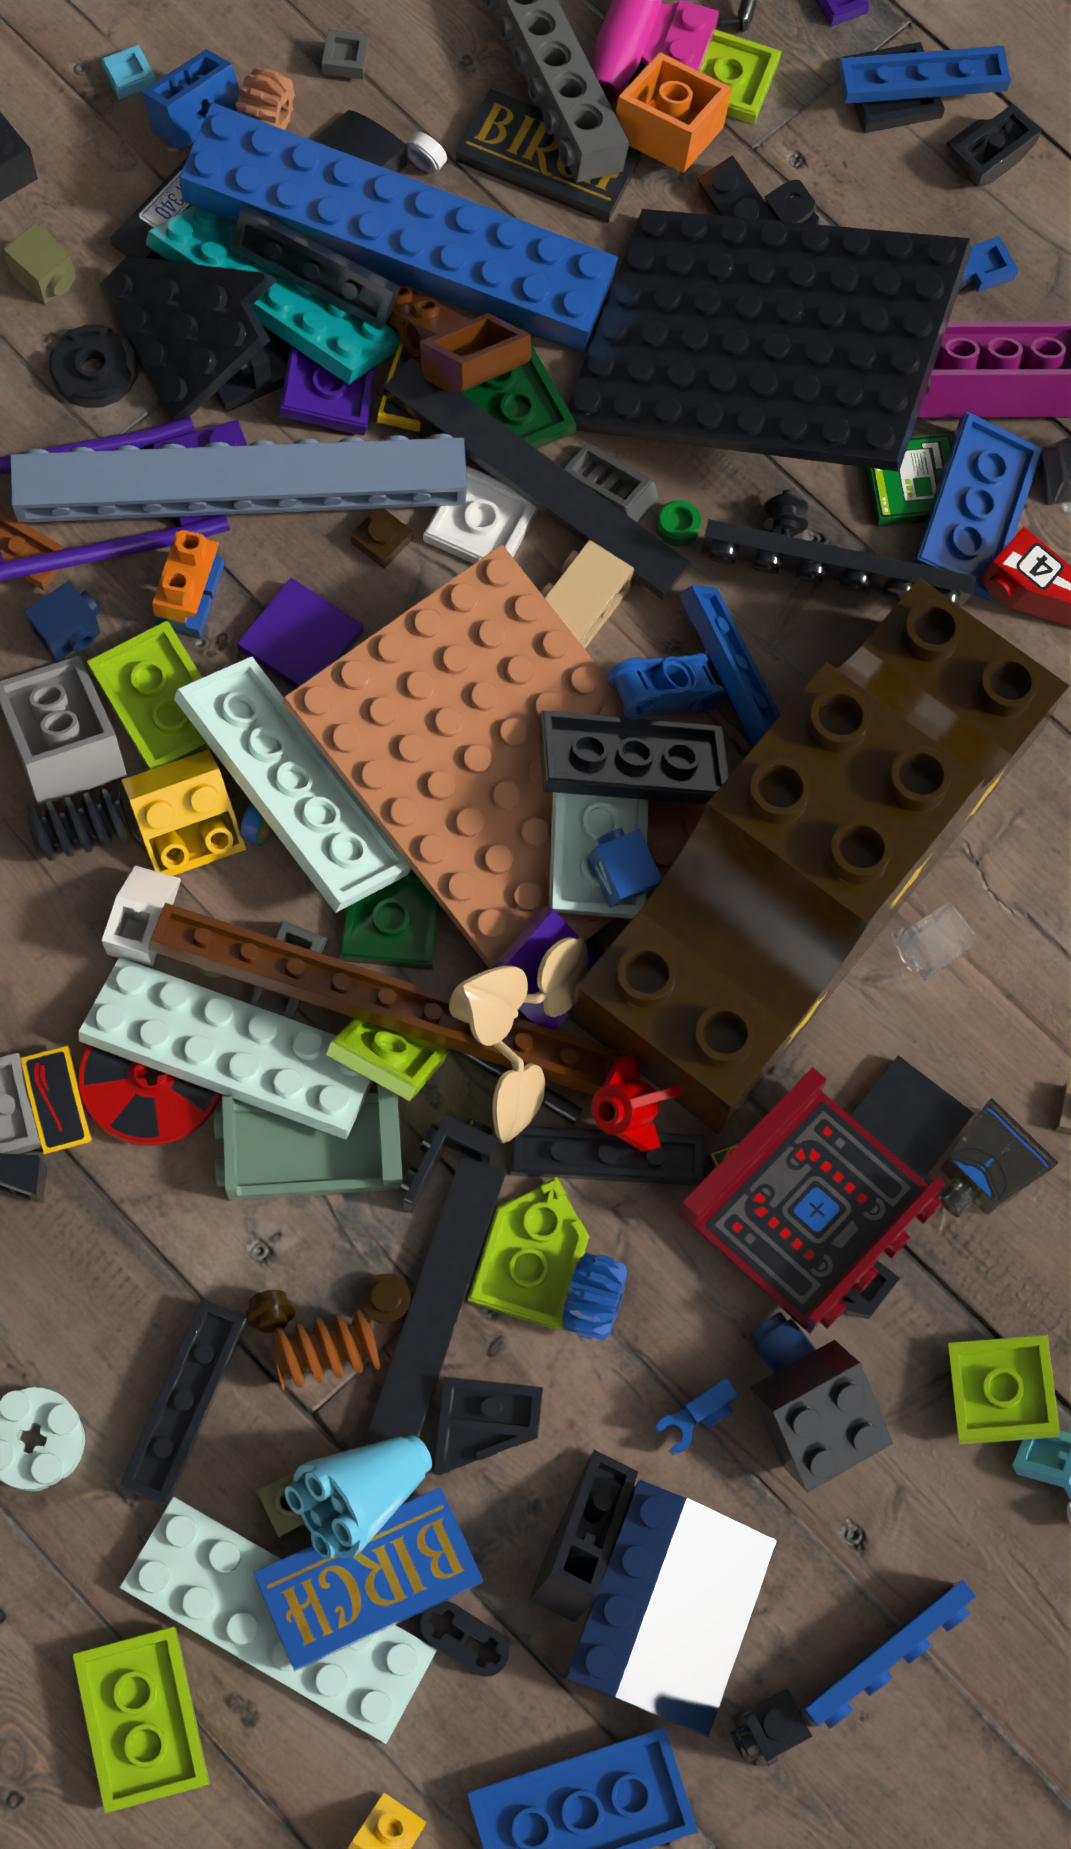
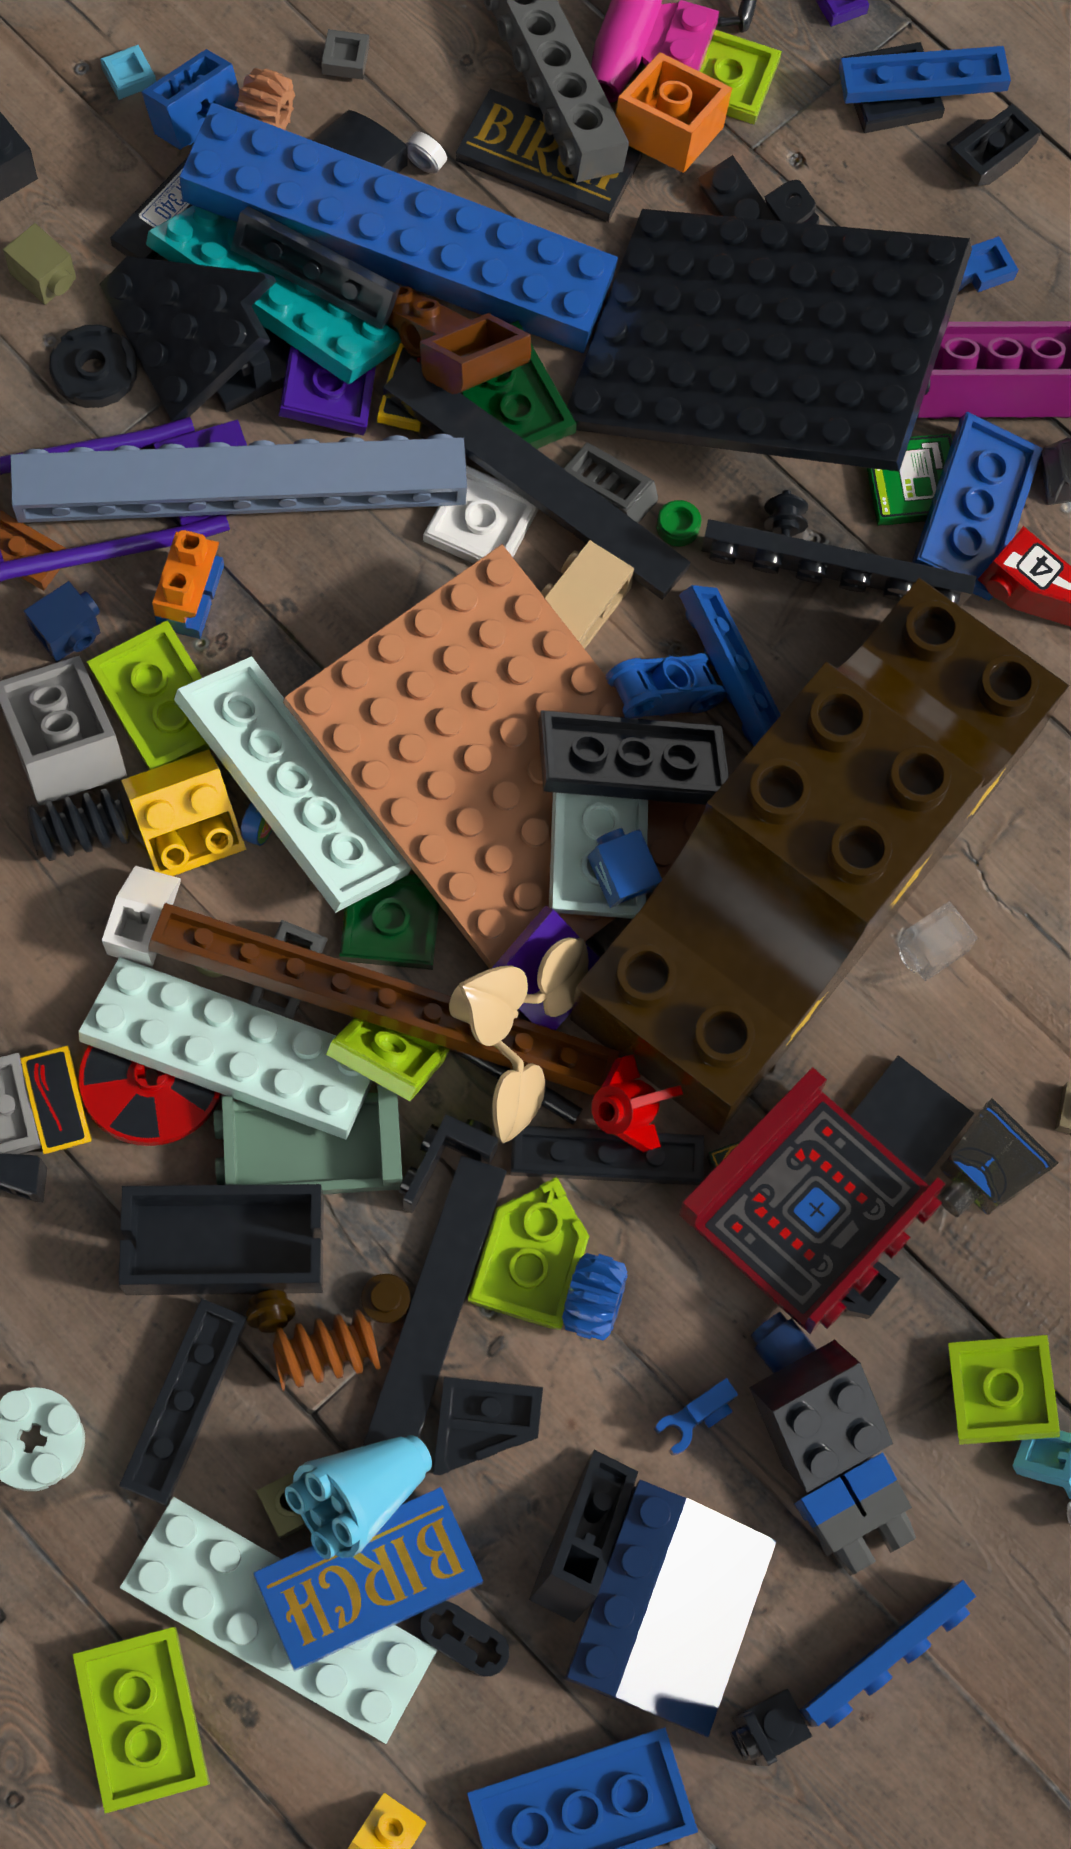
(221, 1239): none -> black piece
(299, 634): dark purple tile -> none
(381, 537): dark brown plate -> none
(854, 1506): none -> dark grey hips

